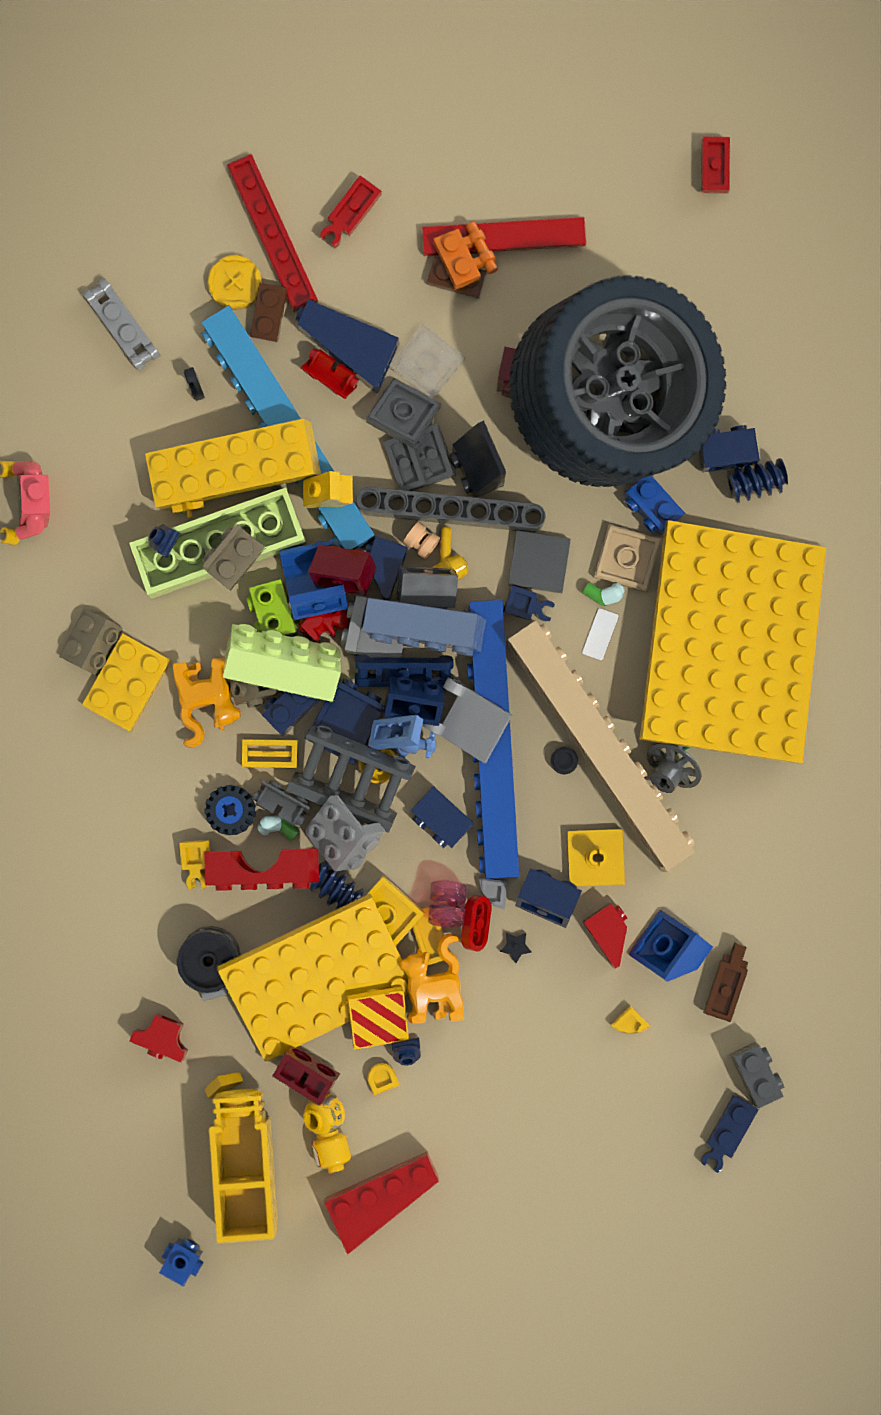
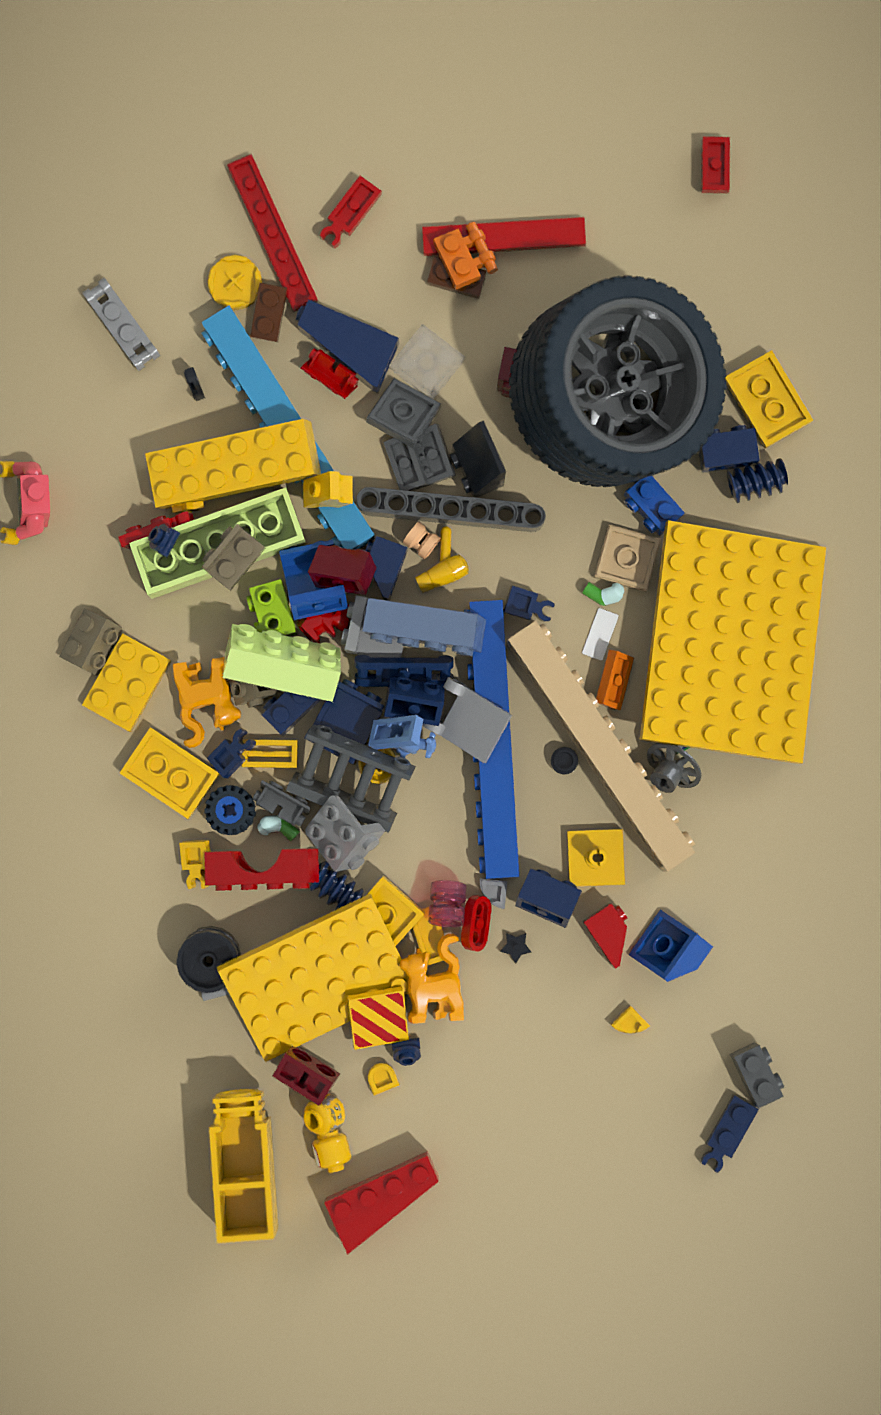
(137, 532): none -> red plate
(161, 1038): red brick -> none
(169, 773): none -> yellow plate
(175, 1268): blue brick -> none
(223, 1083): yellow tile -> none
(228, 754): none -> dark blue plate
(427, 587): dark grey brick -> none
(441, 817): dark blue brick -> none
(539, 562): dark grey tile -> none
(614, 679): none -> orange plate
(727, 984): reddish brown hinge -> none
(768, 399): none -> yellow plate

